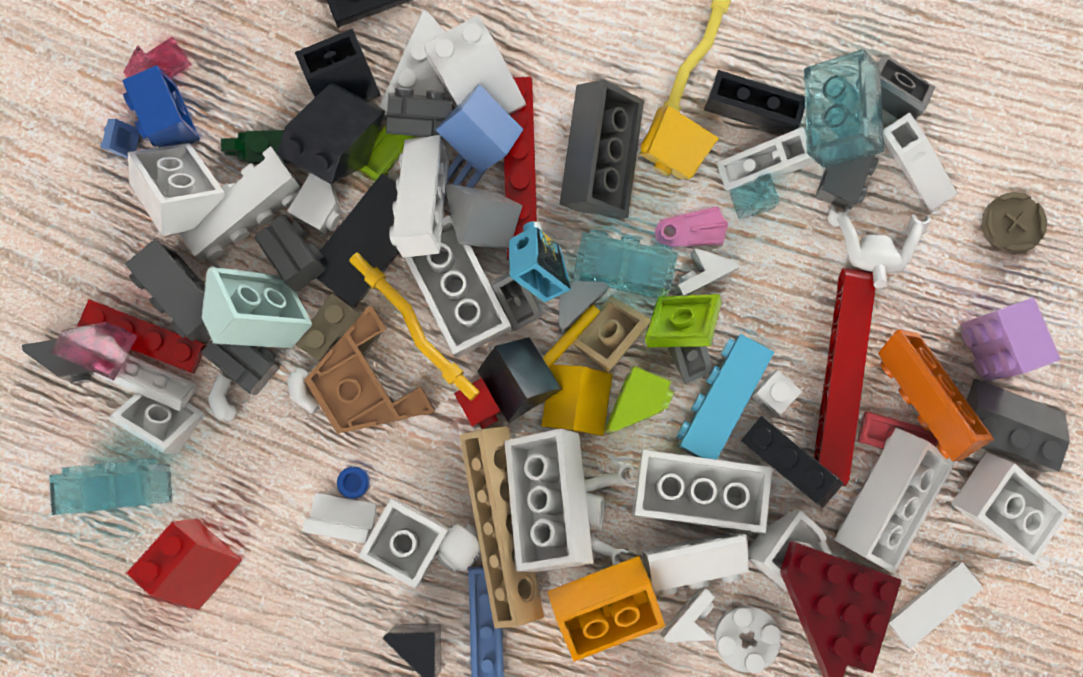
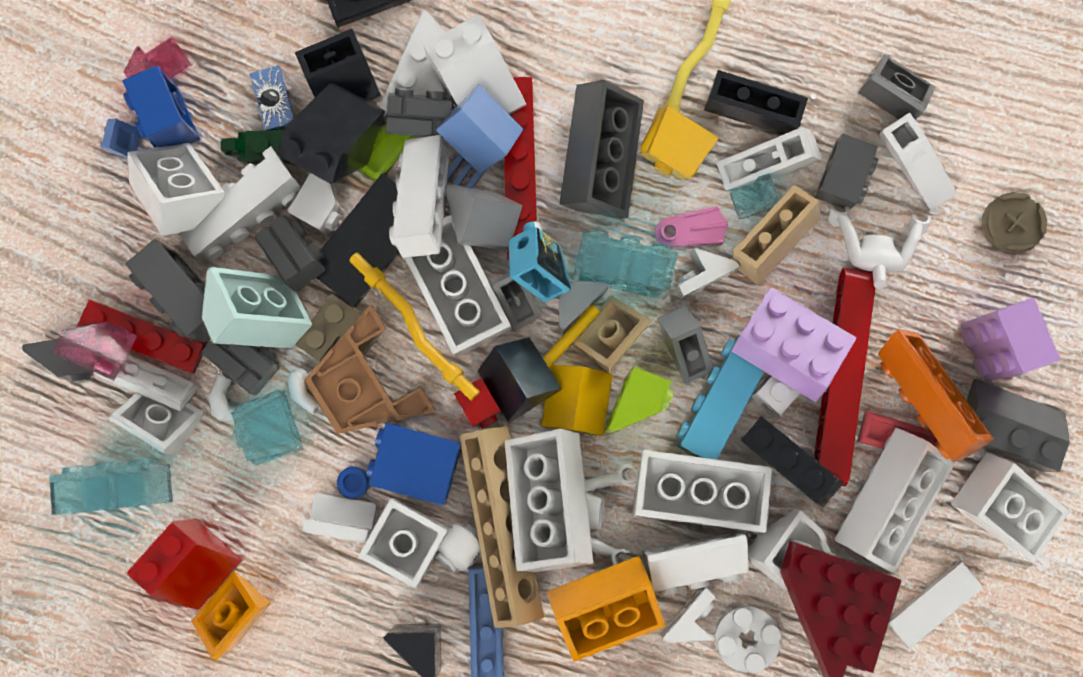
(229, 615): none -> light orange slope
(266, 428): none -> clear light blue torso
(272, 98): none -> tile
(414, 464): none -> blue panel
(683, 321): lime tile -> none
(776, 234): none -> tan brick
(793, 344): none -> lavender brick
(843, 109): clear light blue brick -> none

